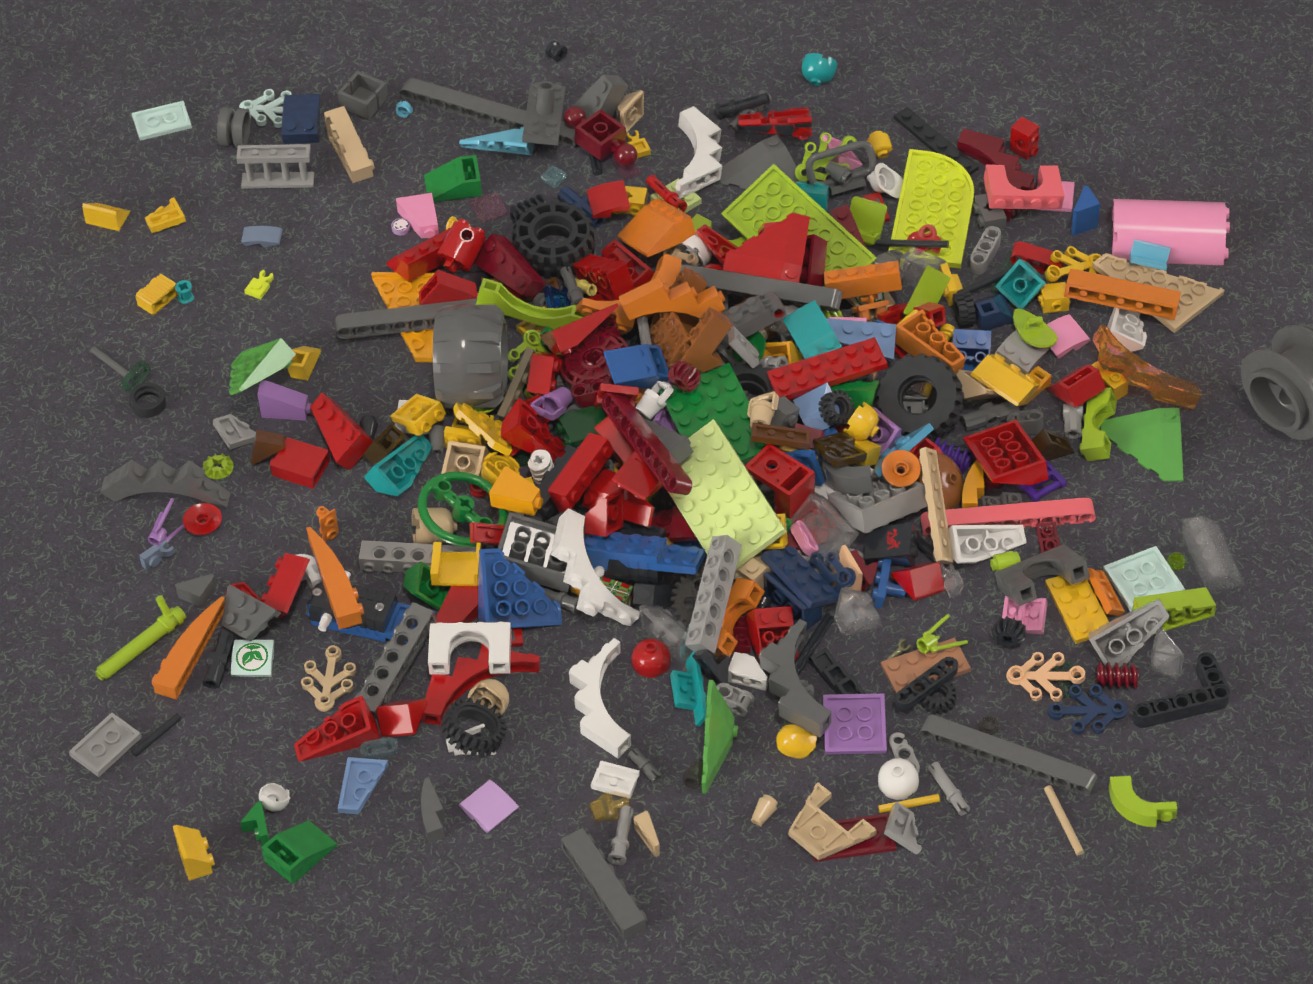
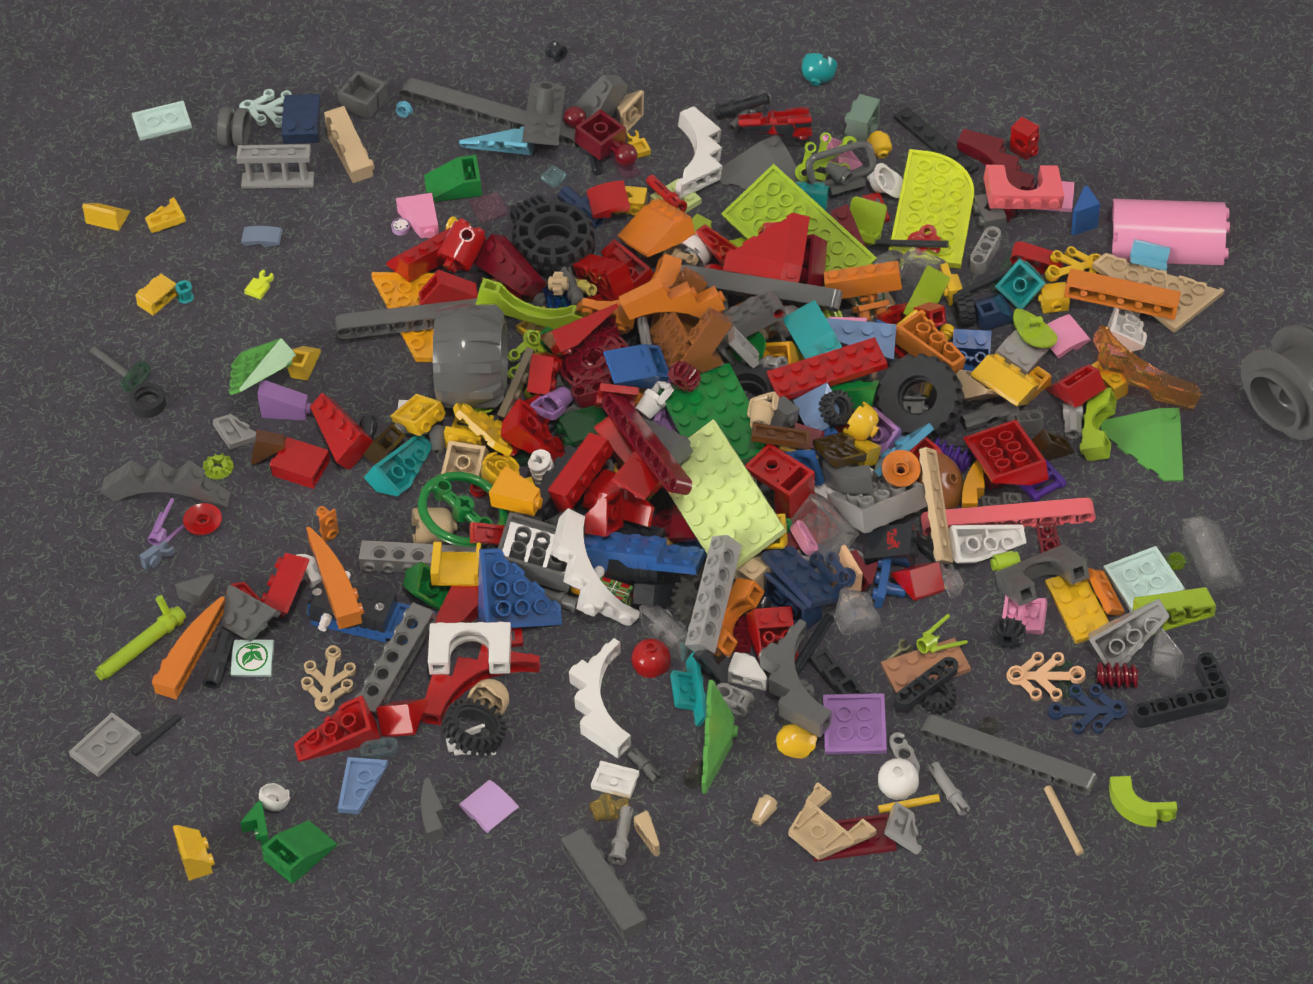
(558, 283): none -> tan gear
(862, 118): none -> sand green brick

